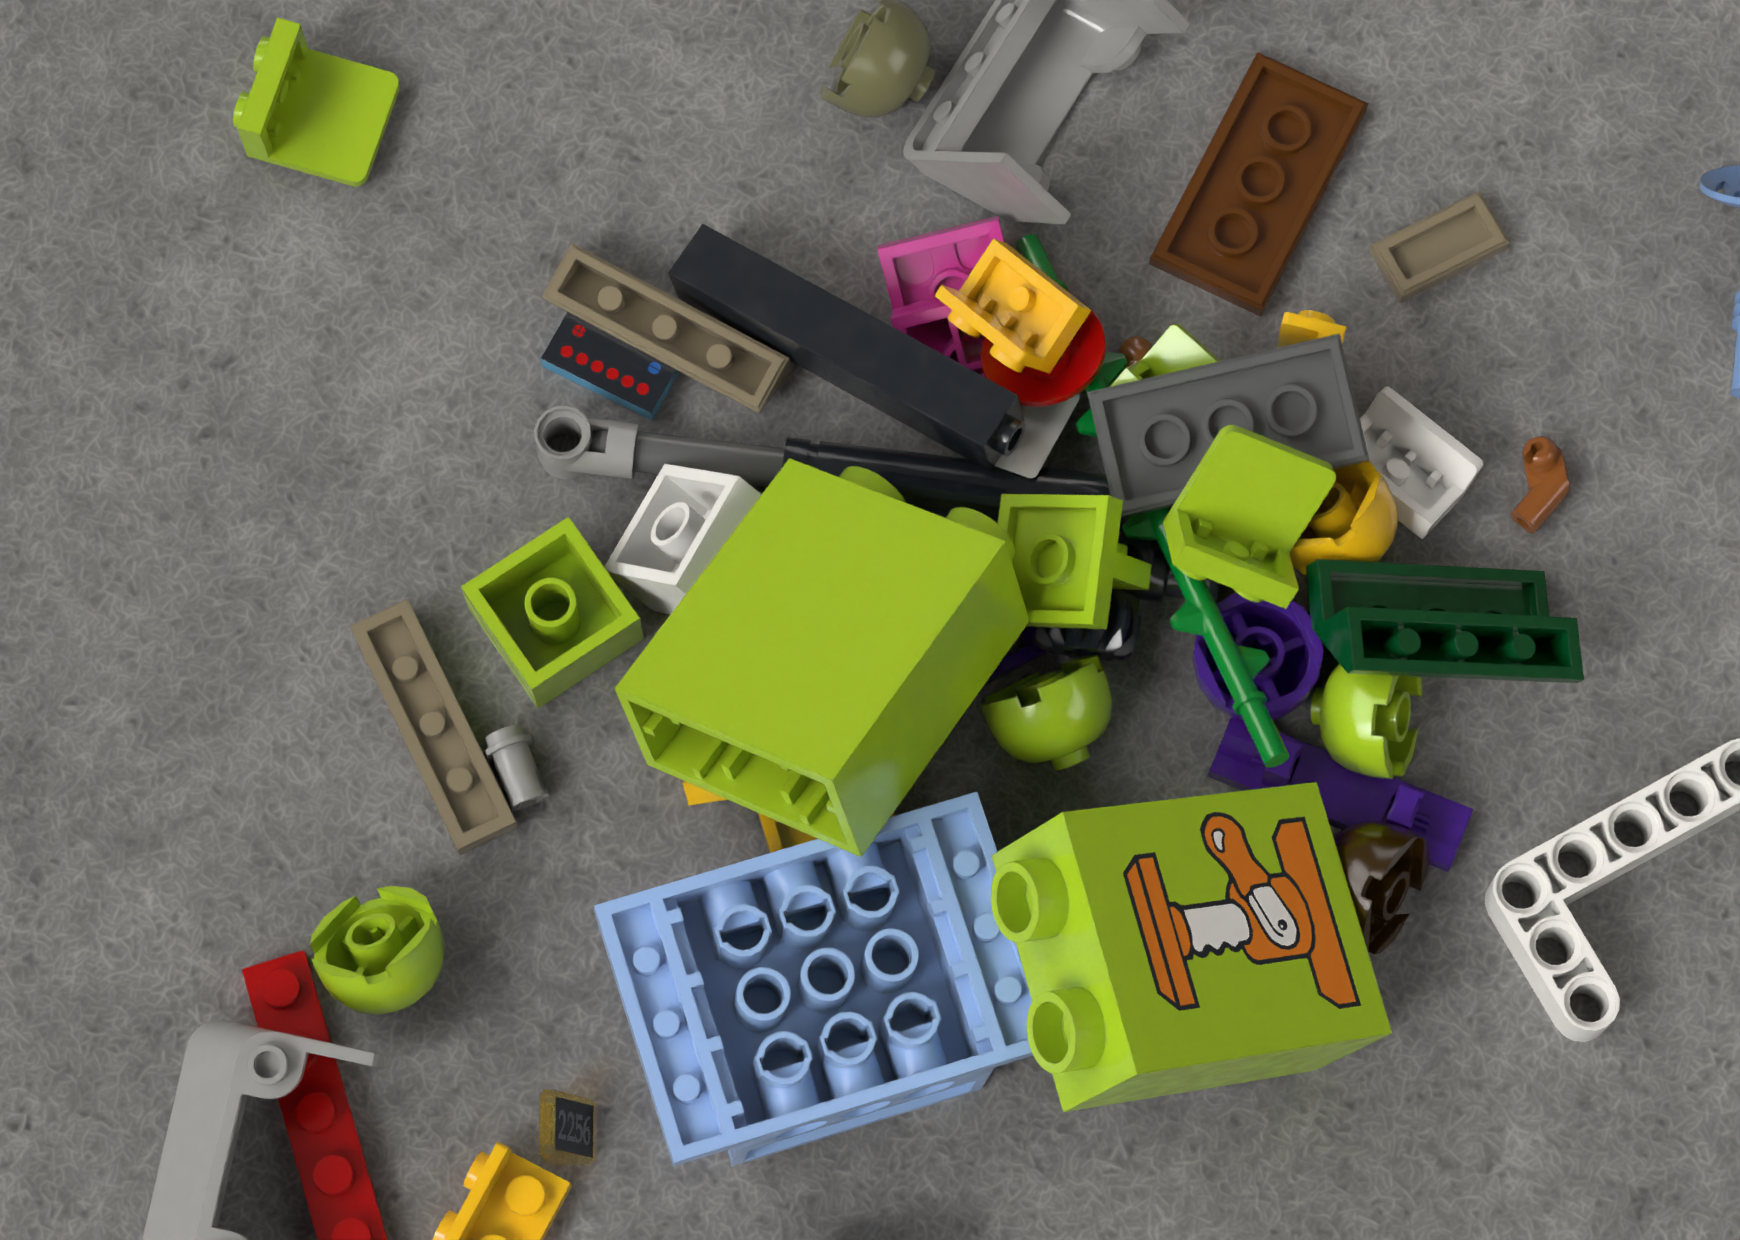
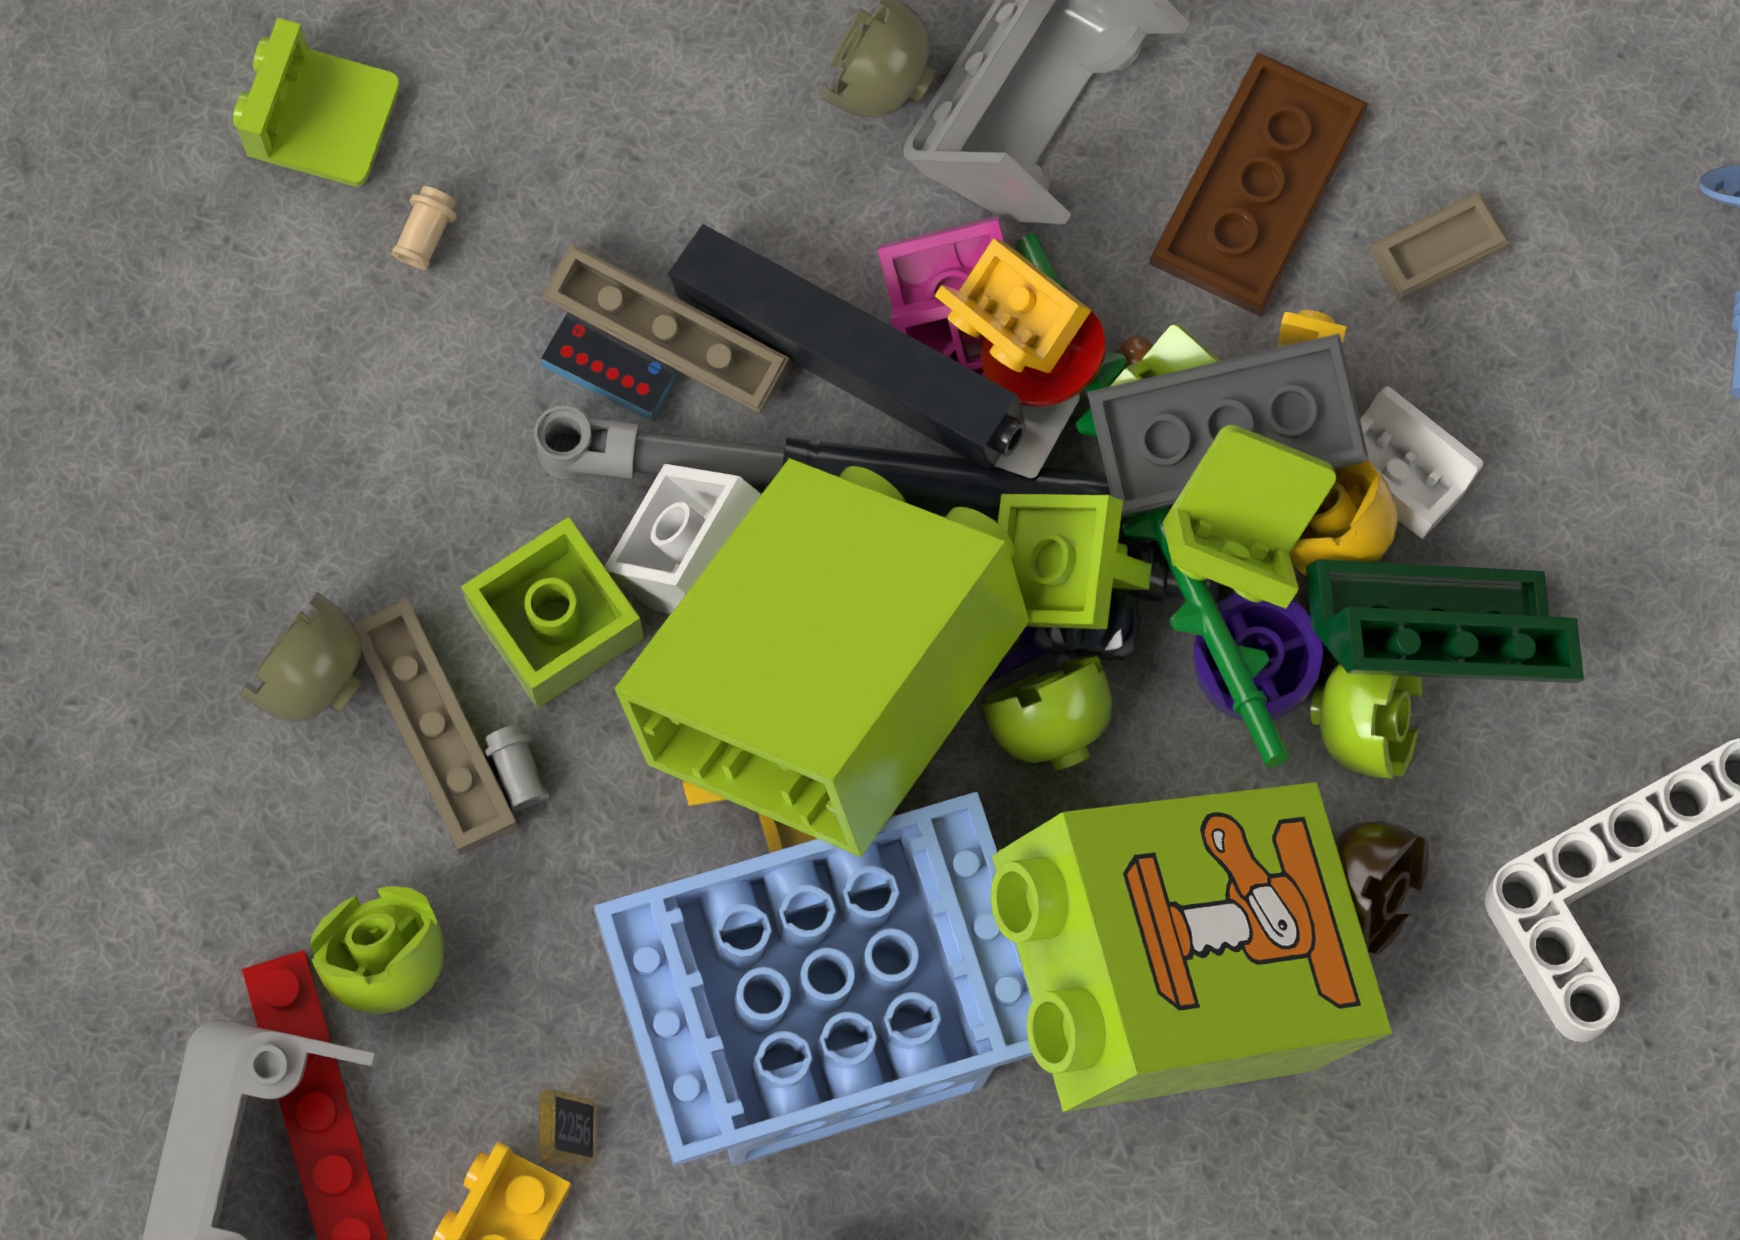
(309, 666): none -> olive cylinder
(424, 227): none -> tan pin
(1345, 794): dark purple hinge -> none
(1546, 481): dark orange arm -> none

